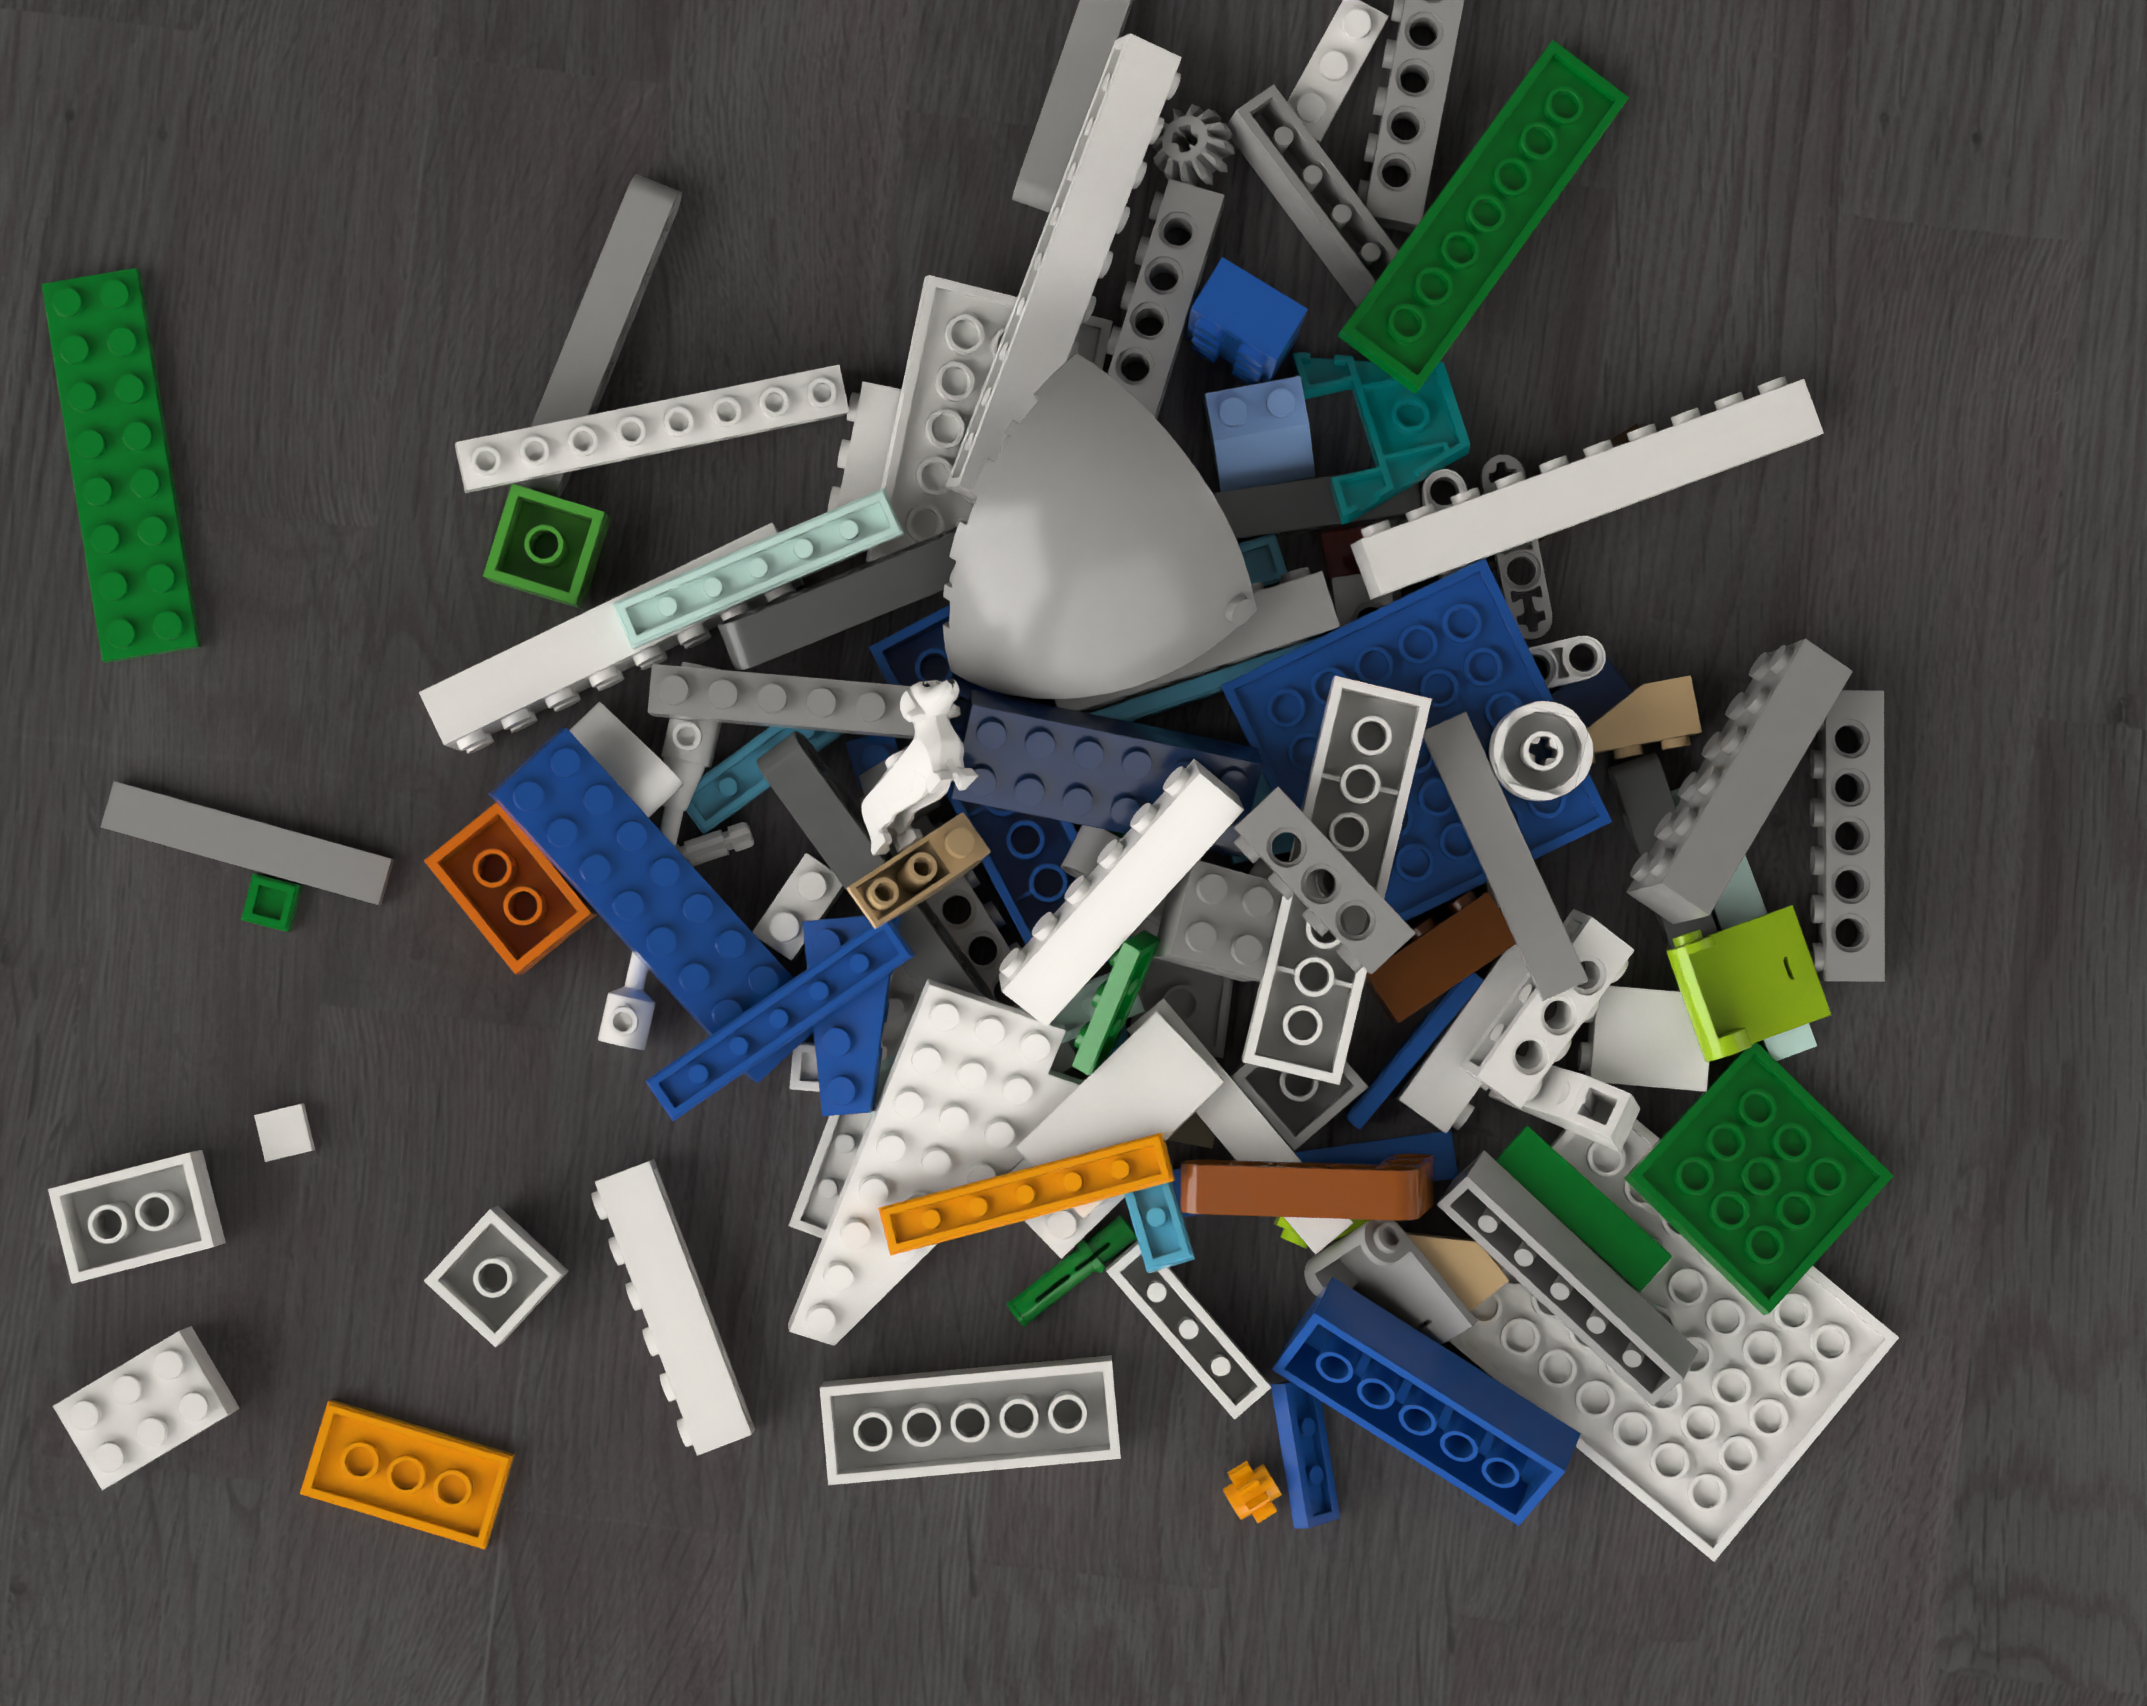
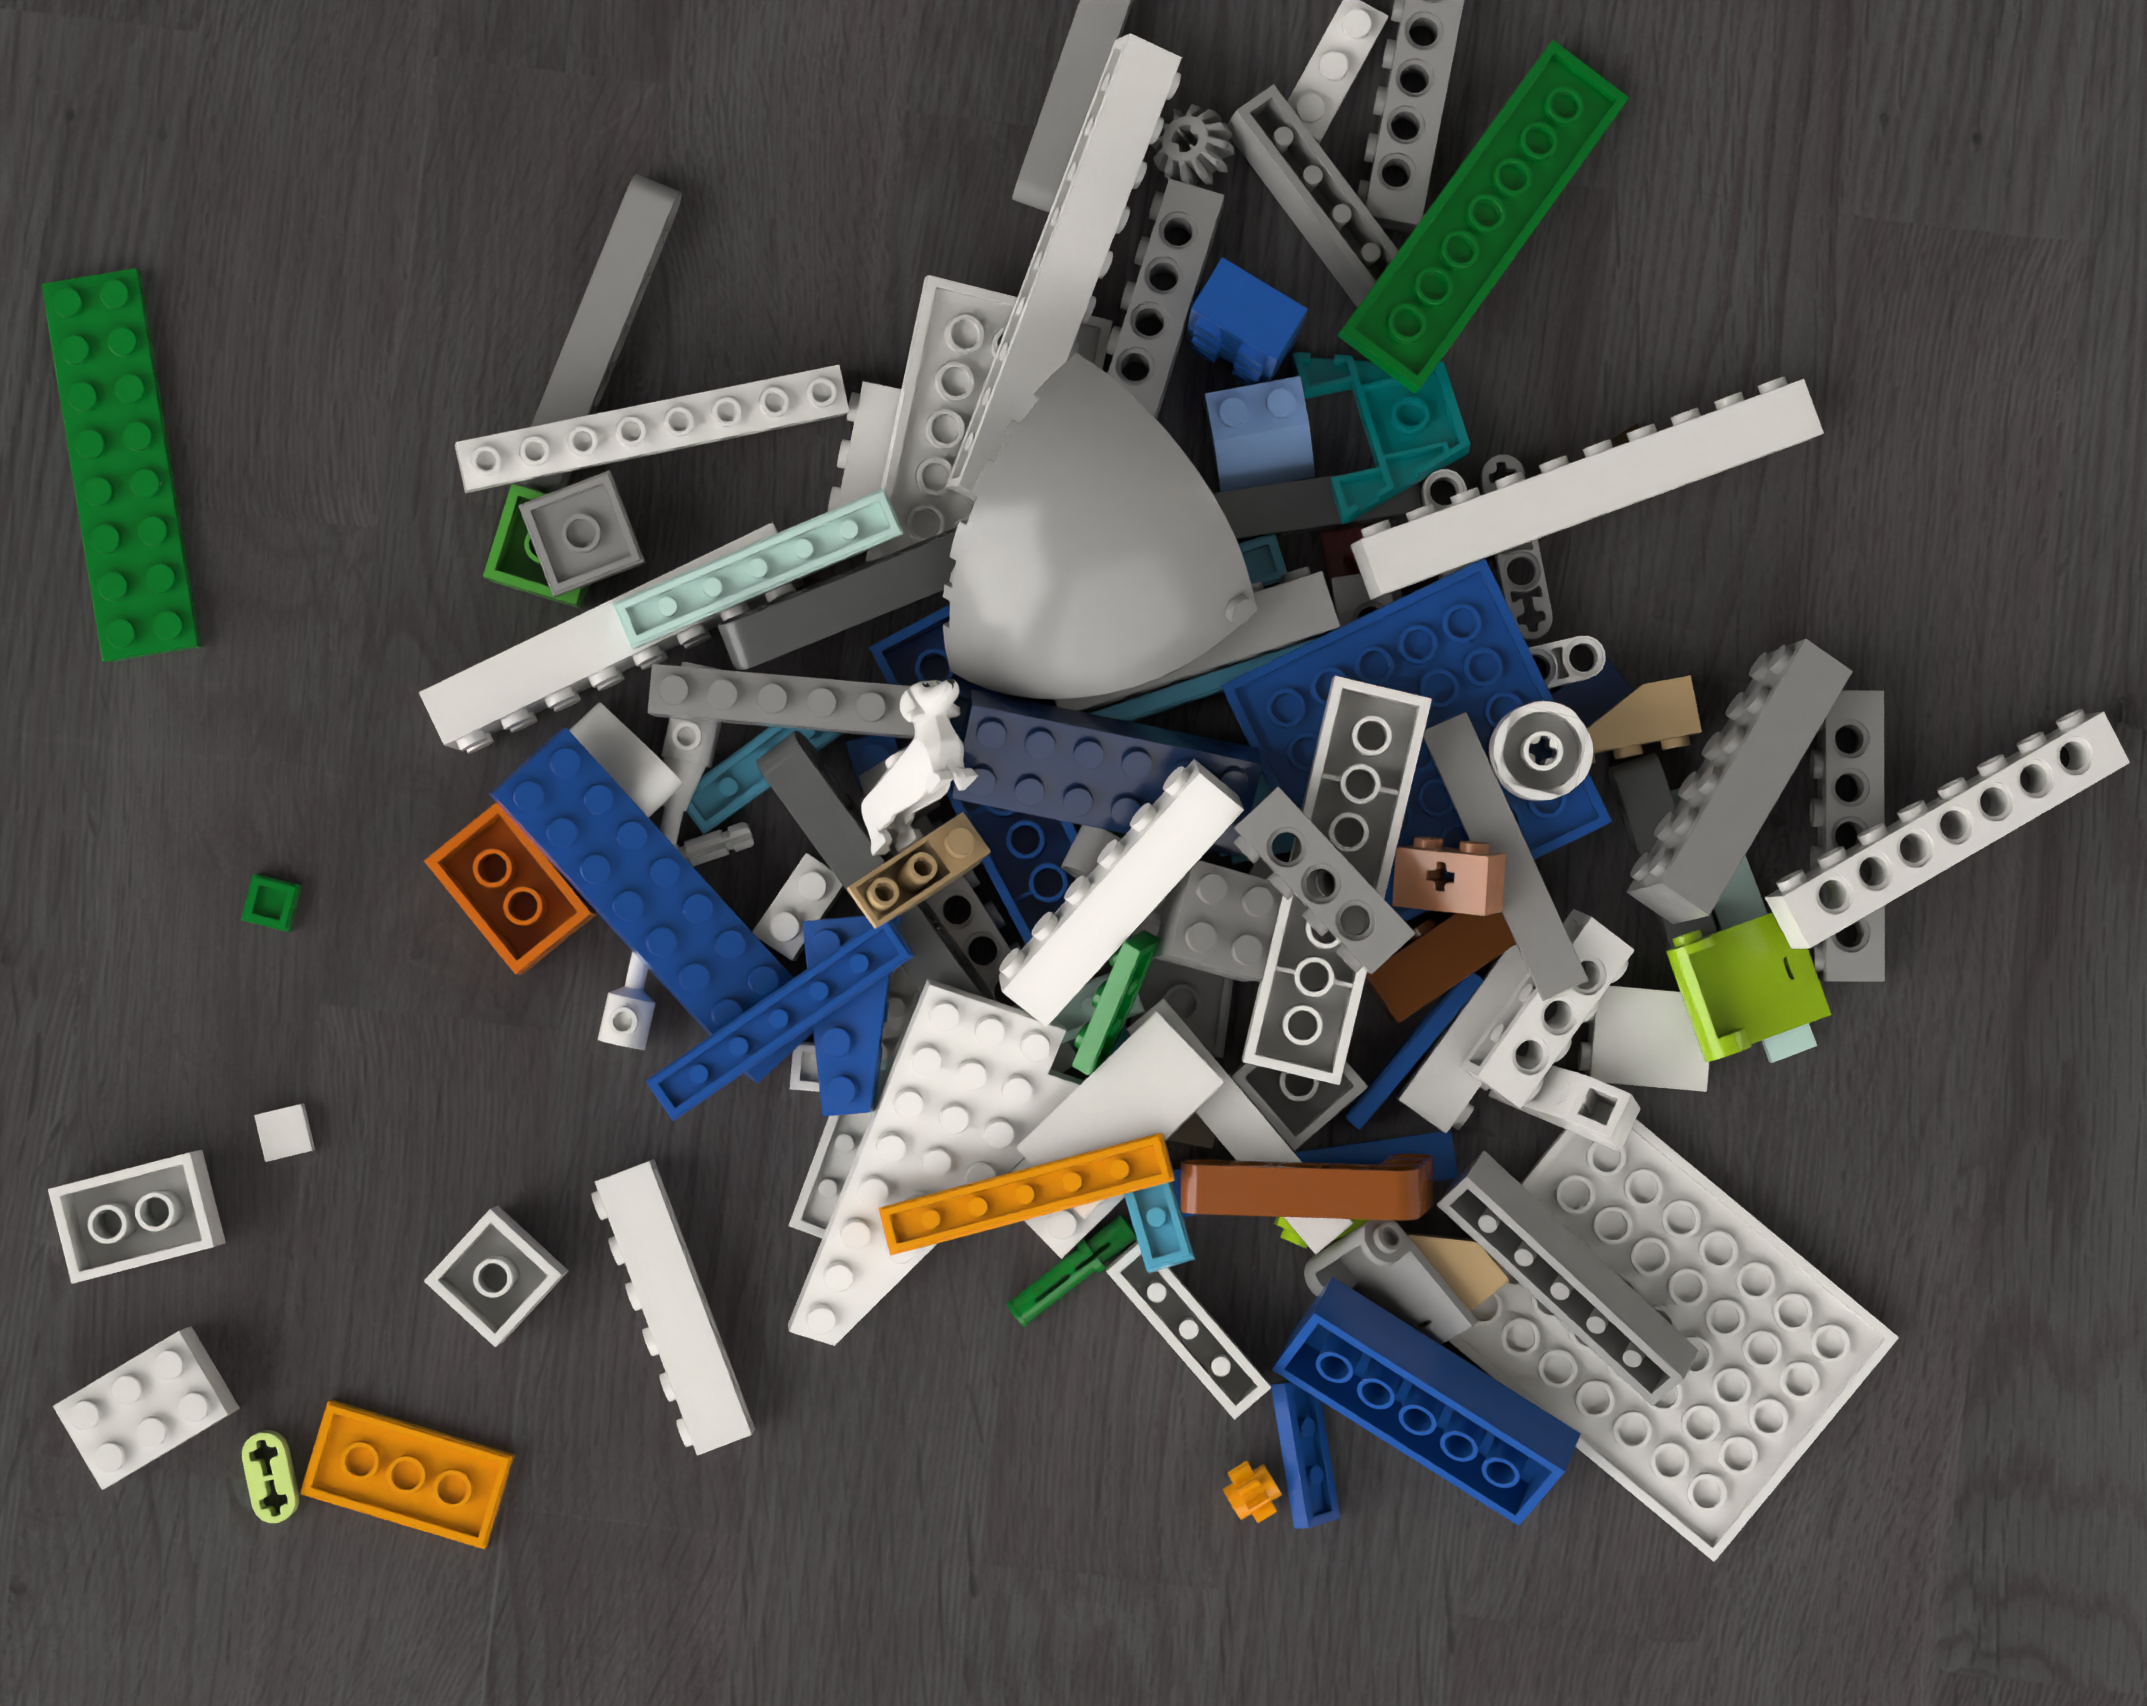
(247, 843): light grey tile -> none
(258, 1477): none -> yellowish green beam
(582, 534): none -> light grey tile
(970, 1420): white brick -> none
(1422, 883): none -> nougat brick
(1583, 1208): green tile -> none
(1758, 1177): green plate -> none
(2093, 756): none -> white brick

